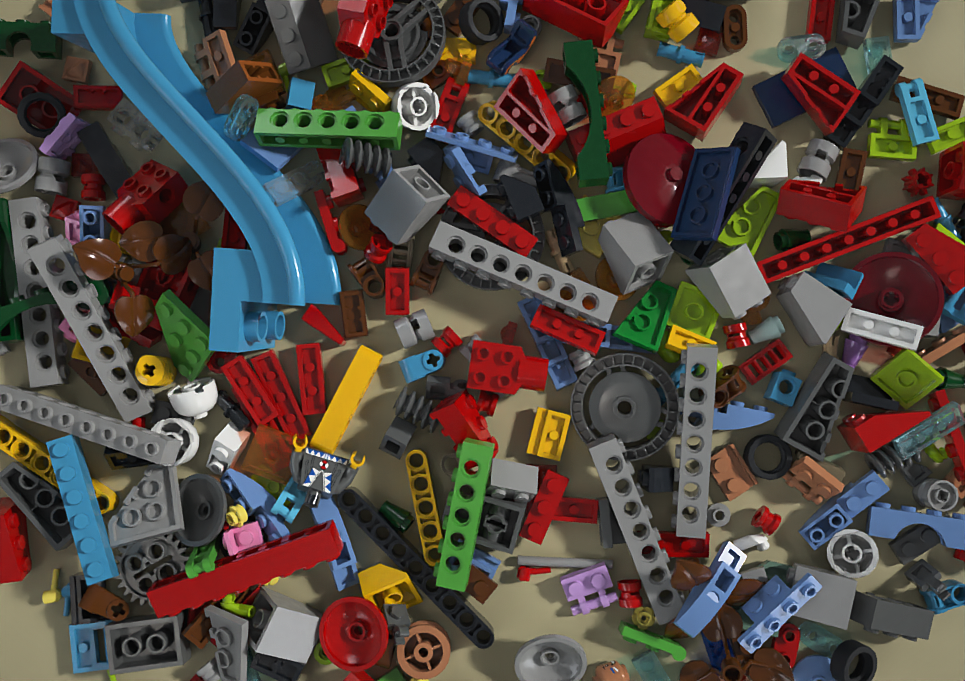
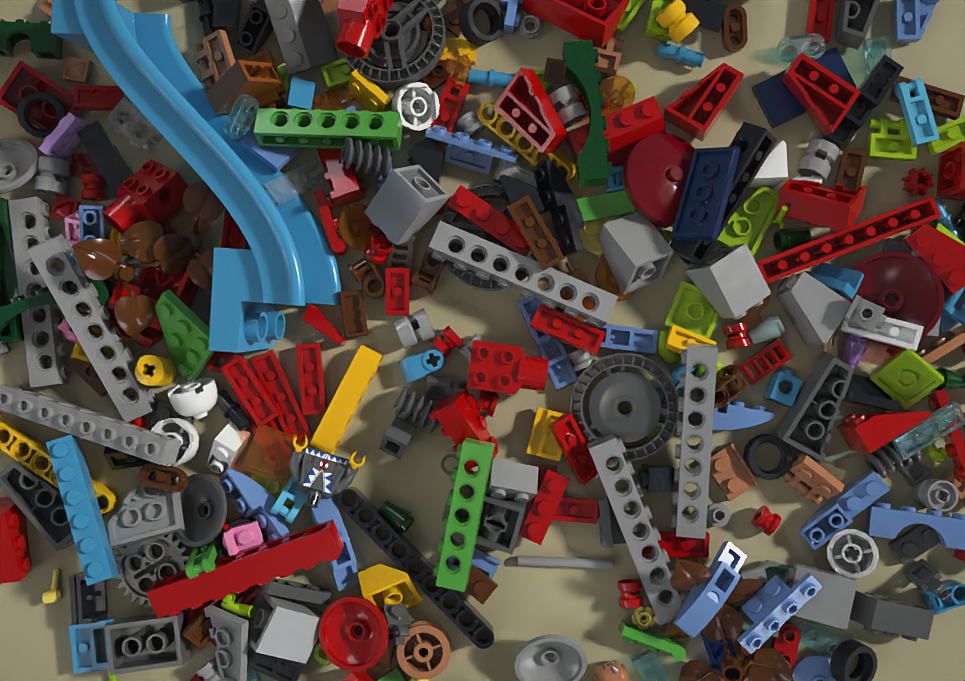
(65, 592): dark azure hand -> none
(100, 600): reddish brown piece -> none
(164, 477): none -> reddish brown plate
(236, 516): light yellow plate -> none
(297, 591): none -> dark grey beam
(427, 494): yellow beam -> none
(462, 169): medium blue wing -> none
(508, 333): clear red tile -> none
(512, 49): dark blue animal -> none
(524, 572): red hand -> none
(535, 232): none -> reddish brown plate
(574, 447): none -> red plate
(585, 582): lavender plate -> none
(648, 318): green wing -> none
(677, 85): yellow plate -> none
(707, 42): clear red tile -> none
(748, 541): white arm -> none
(779, 218): none -> lime hand
(856, 318): none -> light grey brick

